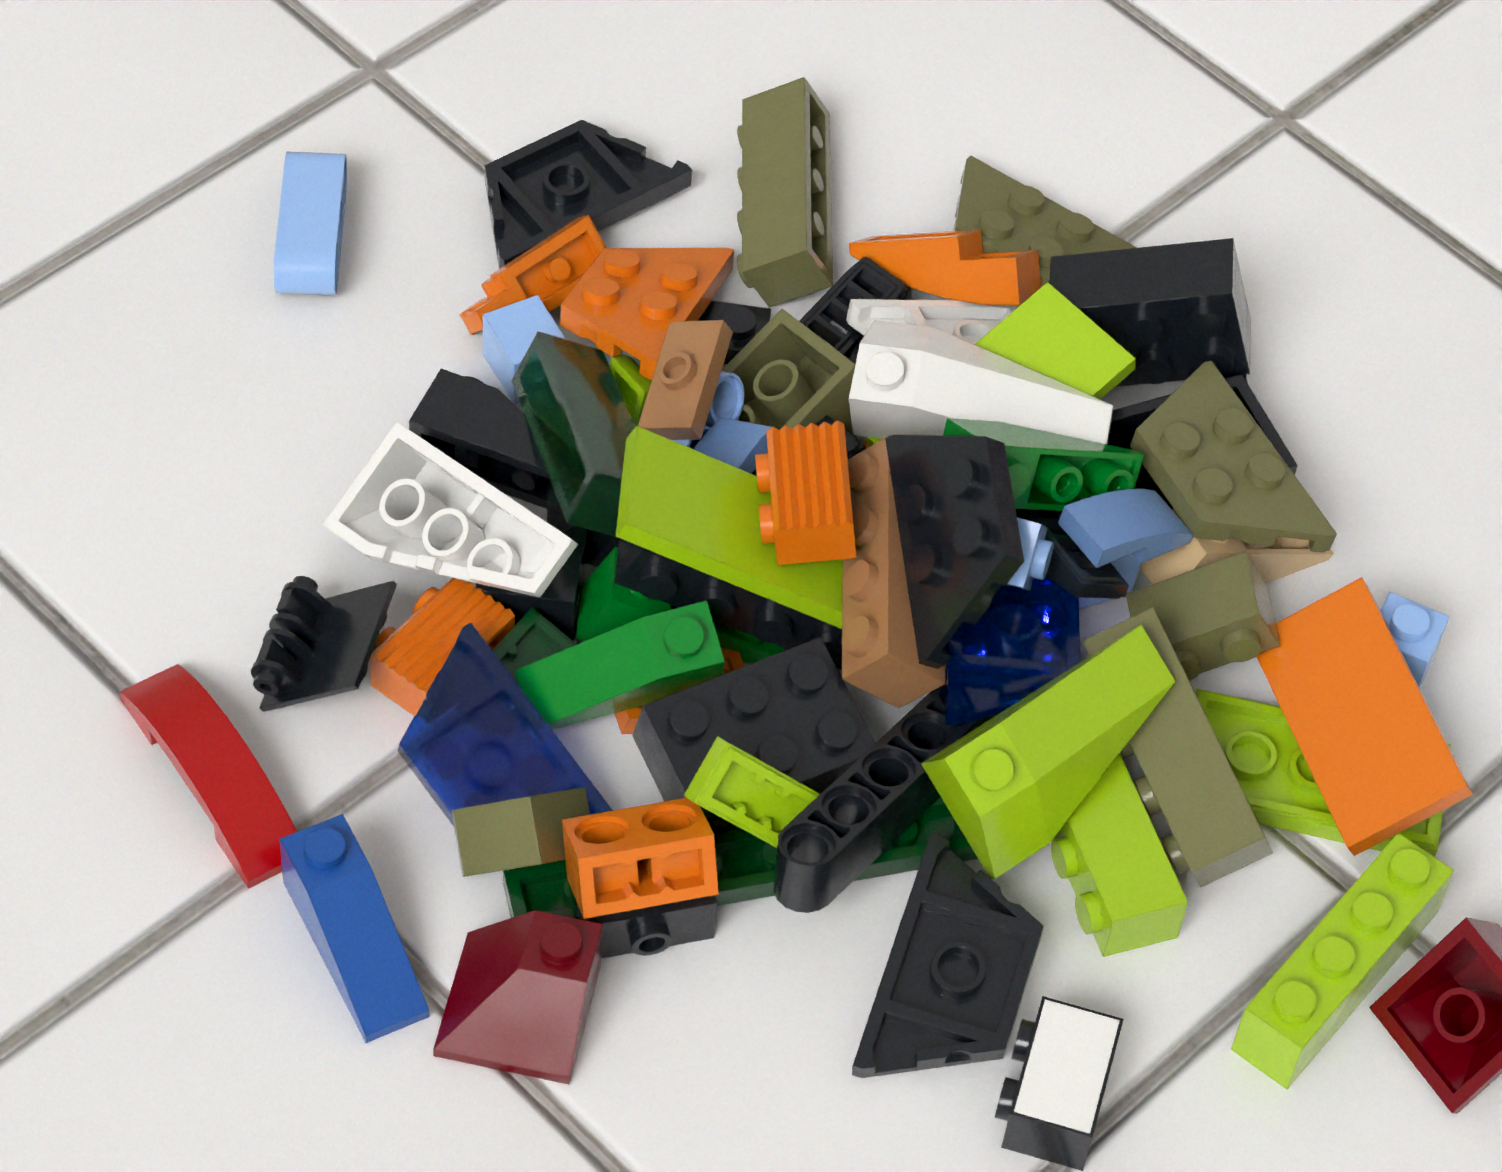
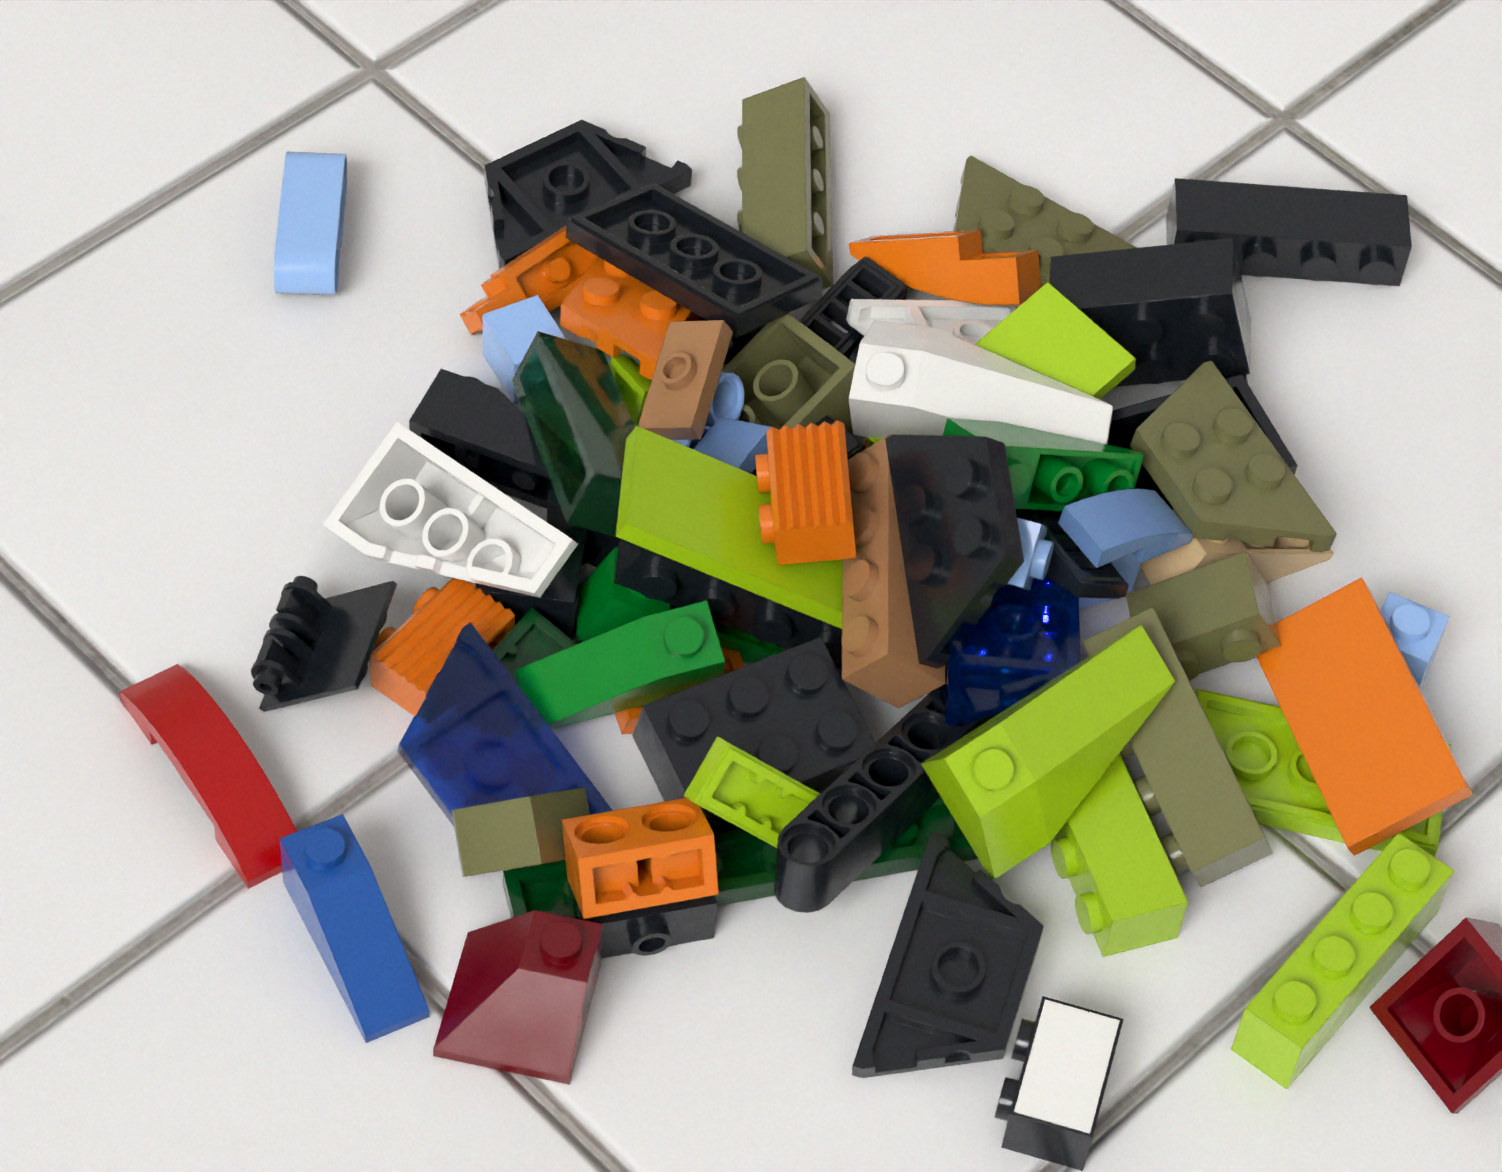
(694, 258): none -> black tile
(1297, 229): none -> black brick

